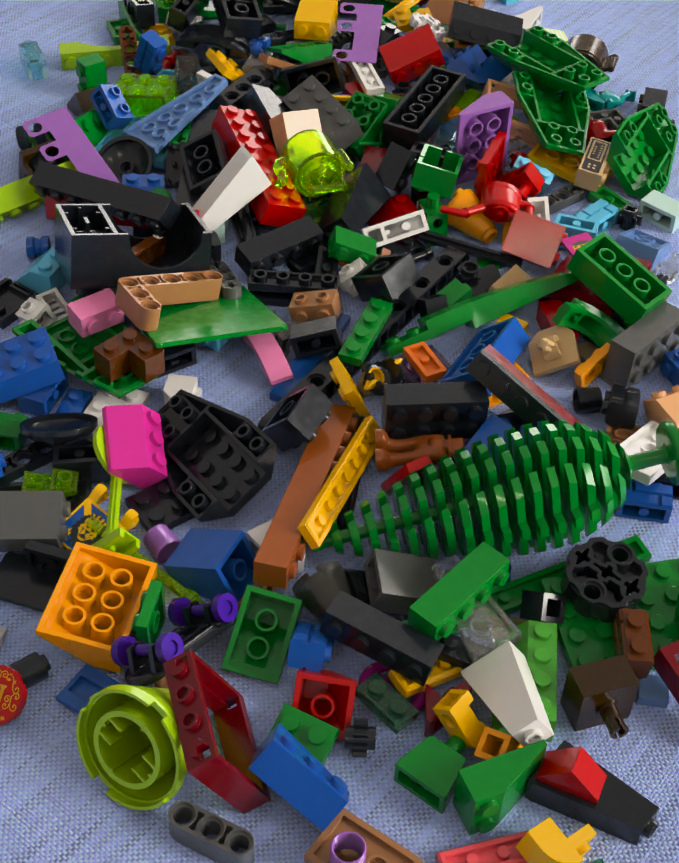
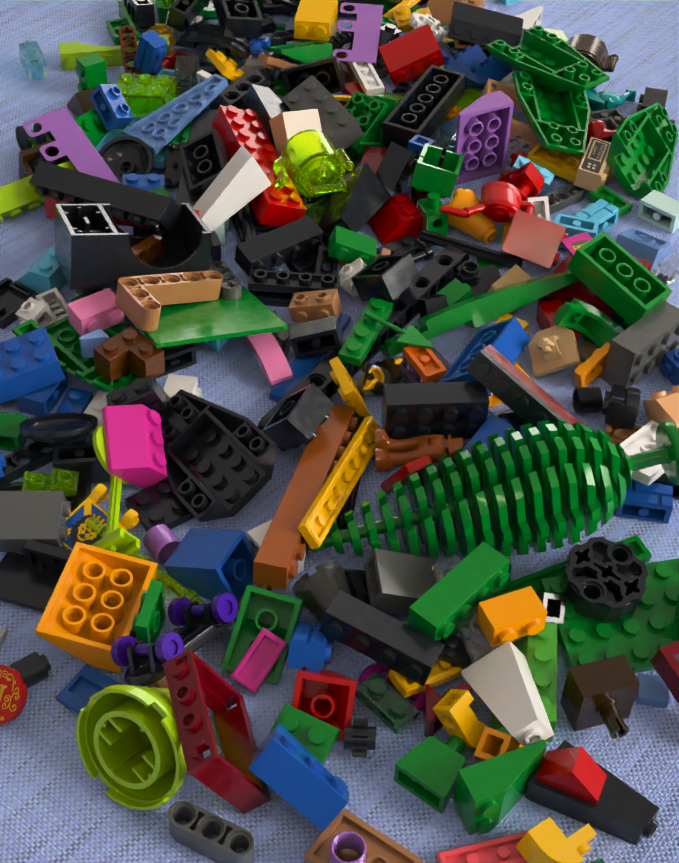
(35, 247): blue wheel -> none
(90, 341): none -> light blue slope
(141, 391): none -> black brick
(259, 660): none -> dark pink tile
(397, 228): white slope -> none
(410, 336): none -> green piece
(417, 143): none -> blue plate
(490, 166): red plate -> none
(511, 616): none -> light orange brick
(629, 217): black gear -> none
(634, 640): reddish brown brick -> none

